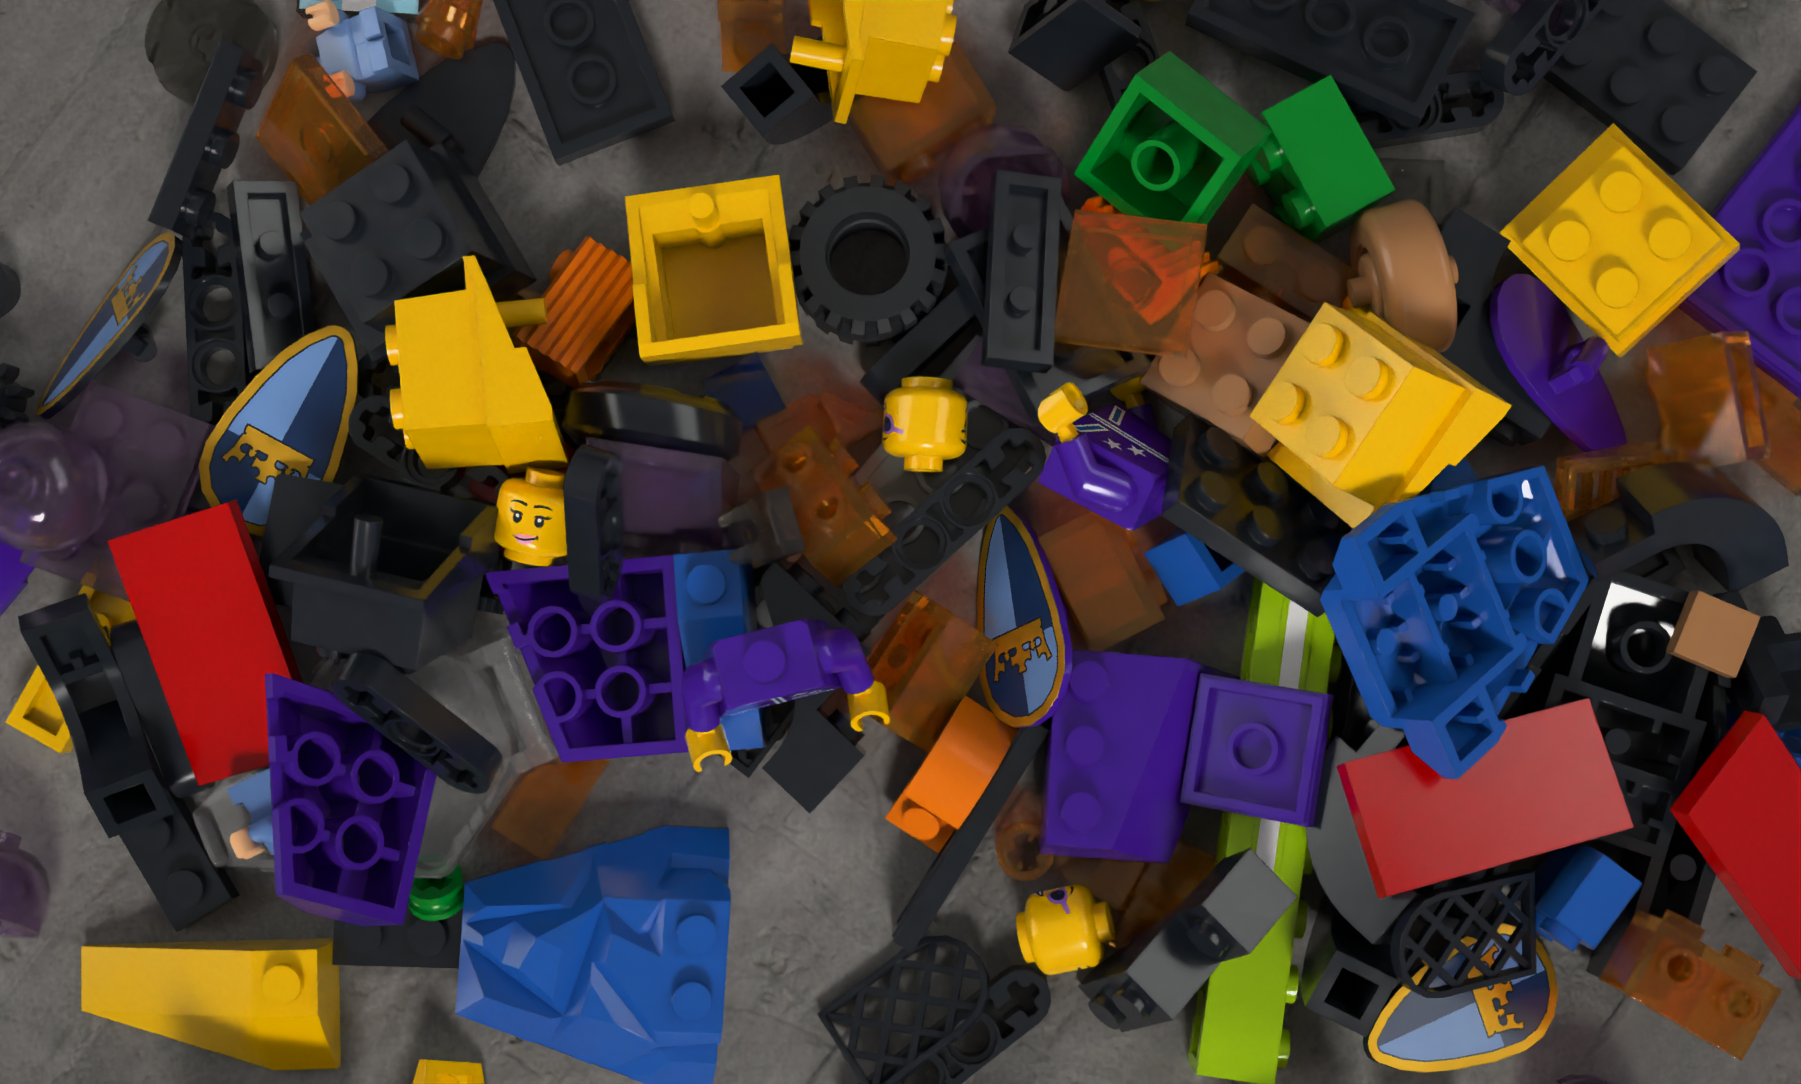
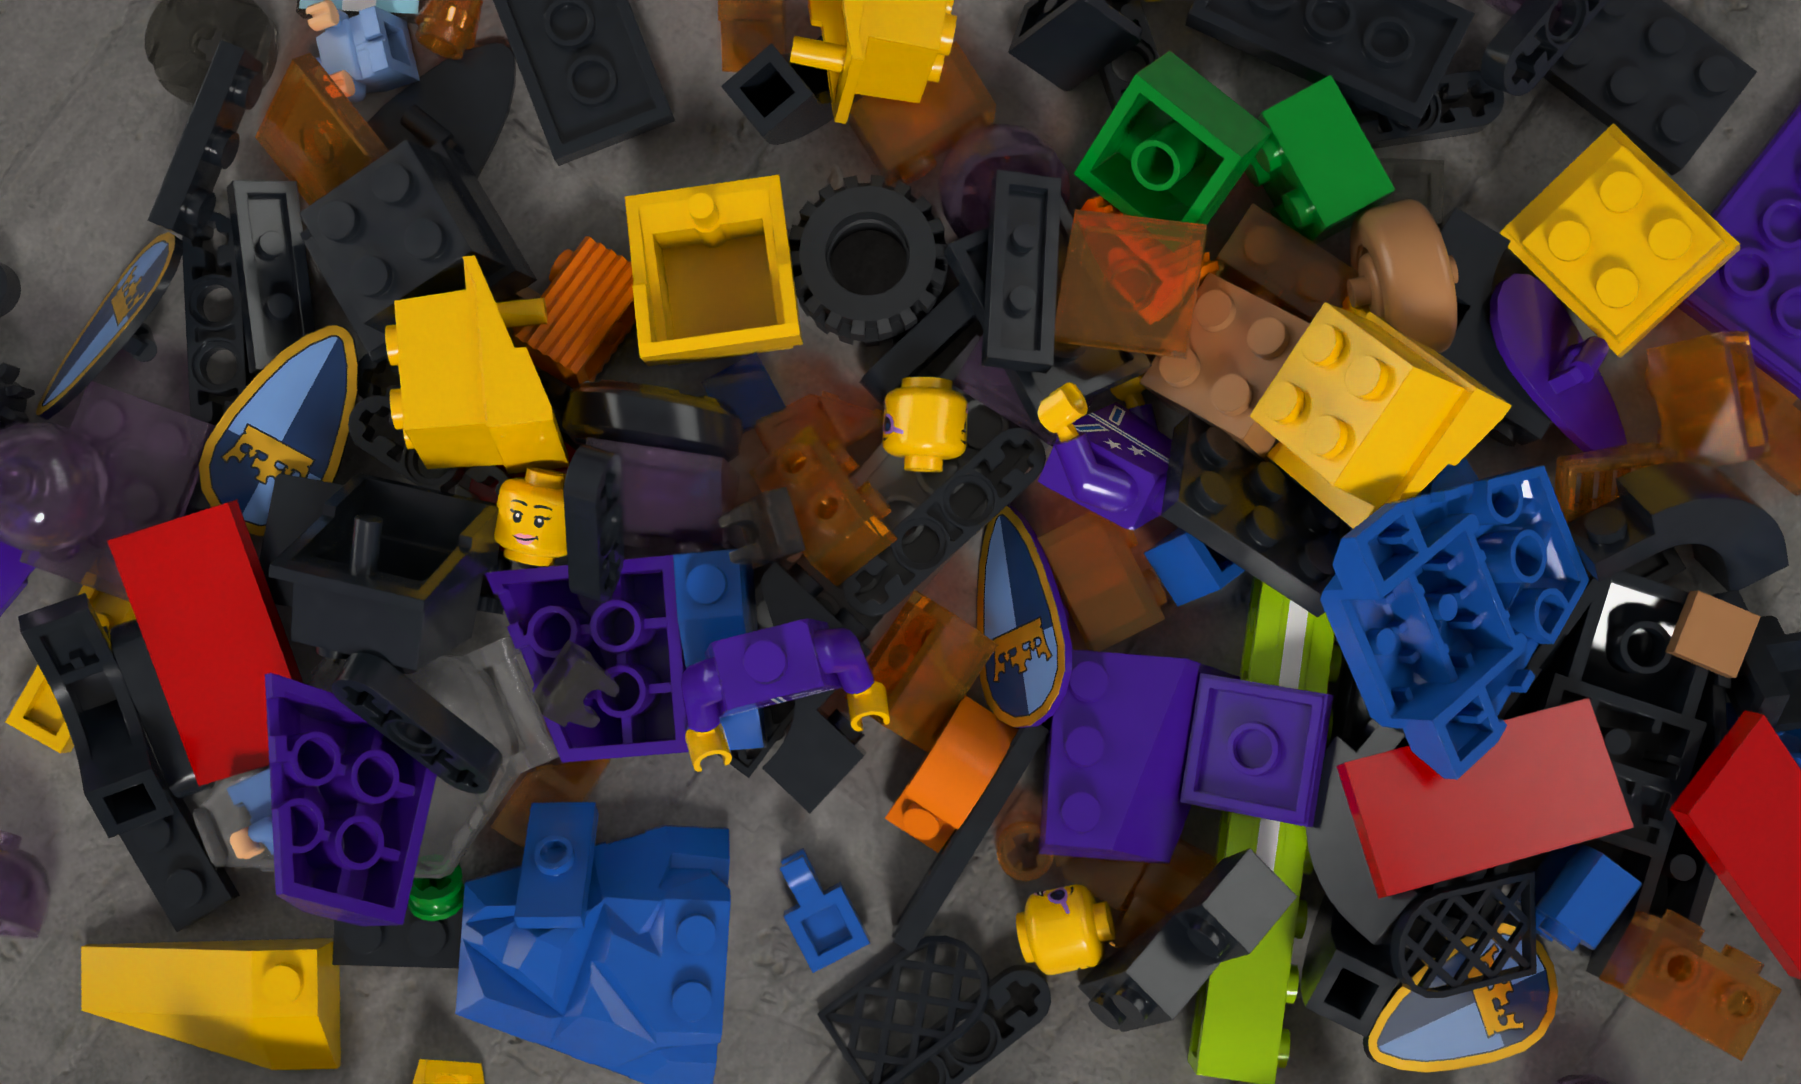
(557, 865): none -> blue plate
(568, 682): none -> clear smoke tile
(824, 919): none -> blue plate

